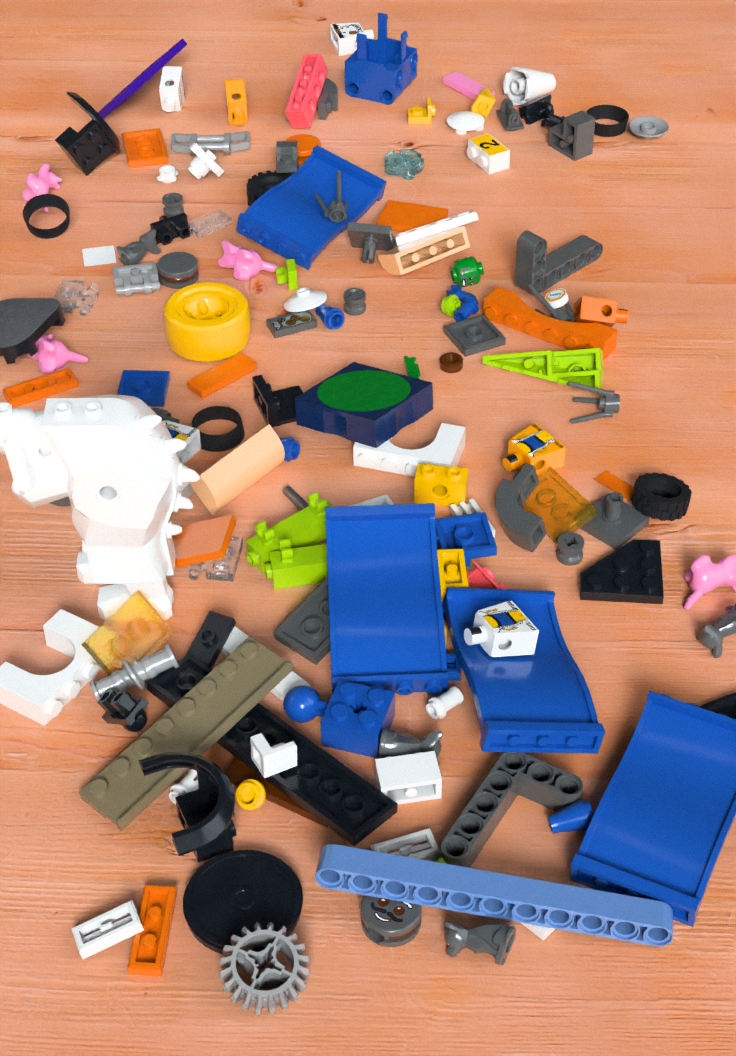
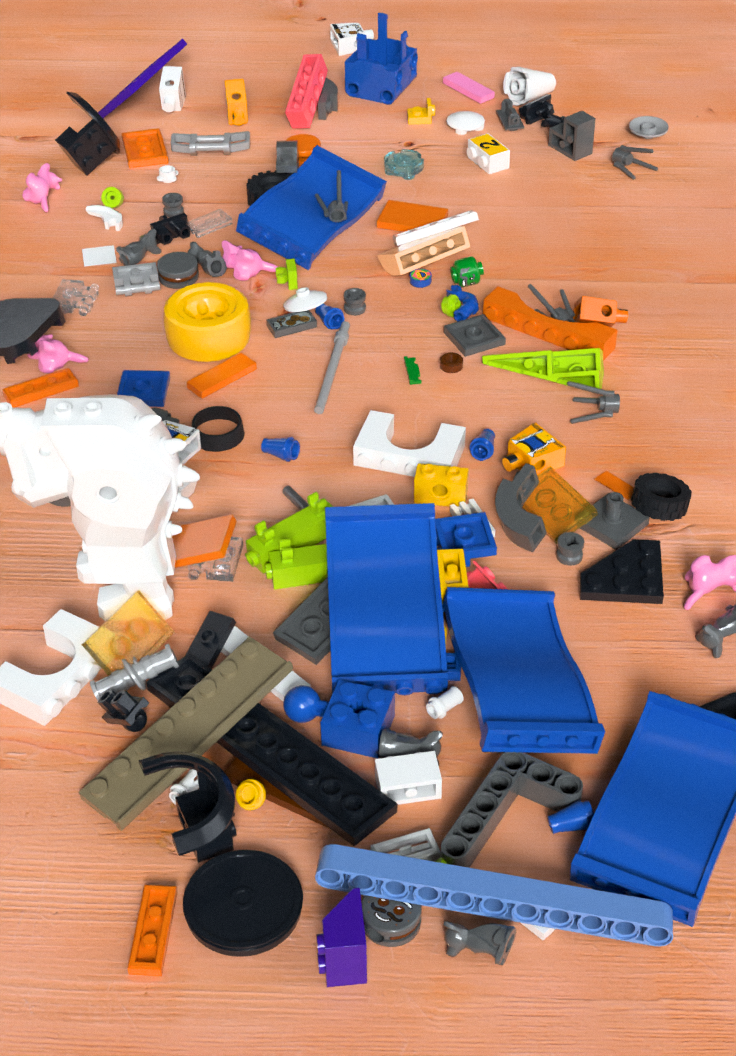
(46, 200): black tyre -> none
(108, 215): none -> white piece
(109, 933): white tile -> none
(112, 197): none -> lime tile
(203, 162): white plant -> none
(210, 262): none -> dark grey animal
(239, 469): light nougat brick -> none
(241, 953): light grey gear -> none
(274, 758): white panel -> none
(275, 406): black bracket -> none
(340, 340): none -> light grey bar
(343, 943): none -> dark purple slope
(364, 404): dark blue tile -> none
(370, 238): dark grey tile -> none
(420, 278): none -> tile
(483, 102): yellow bracket -> none
(483, 445): none -> blue cone
(503, 631): white torso -> none
(545, 270): dark grey beam -> none
(557, 297): white tile -> none
(609, 112): black tyre -> none
(622, 157): none -> dark grey plant

